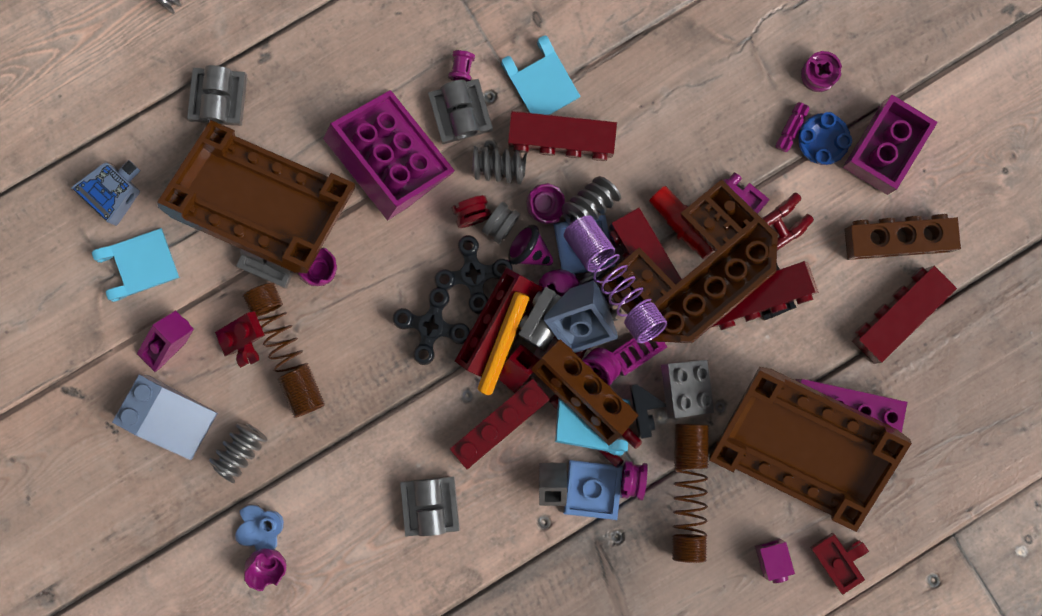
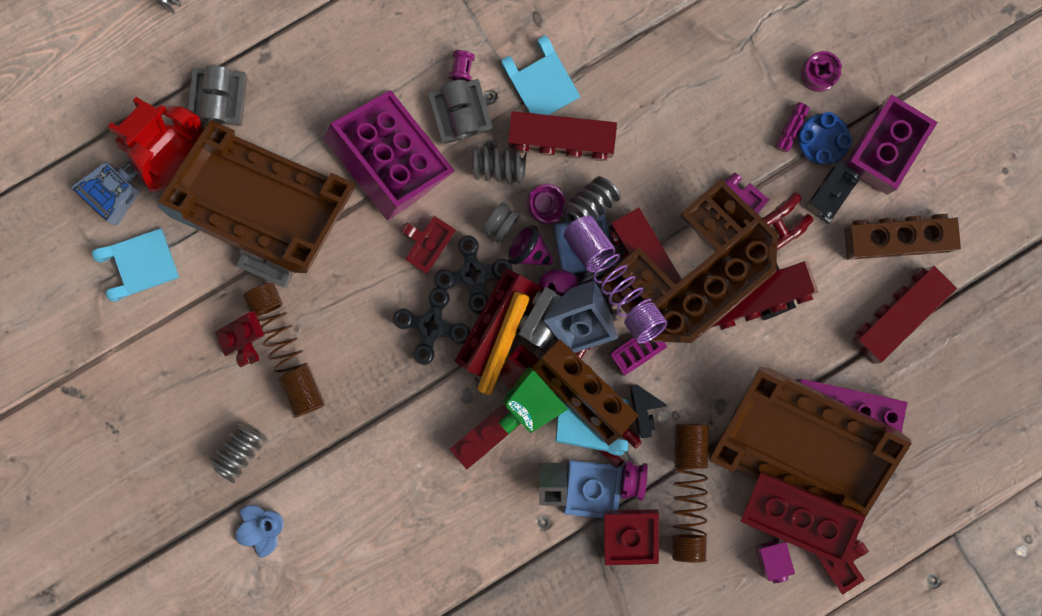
(154, 148): none -> red piece
(164, 340): magenta slope -> none
(164, 416): slope -> none
(264, 568): magenta hair -> none
(322, 270): magenta hair -> none
(428, 244): none -> dark red plate
(430, 506): flat silver plate -> none
(471, 211): dark red wheel -> none
(530, 403): none -> green torso
(603, 364): magenta wheel -> none
(631, 537): none -> dark red plate
(670, 209): red piece -> none
(687, 389): flat silver plate -> none
(803, 518): none -> dark red plate
(833, 192): none -> black hinge

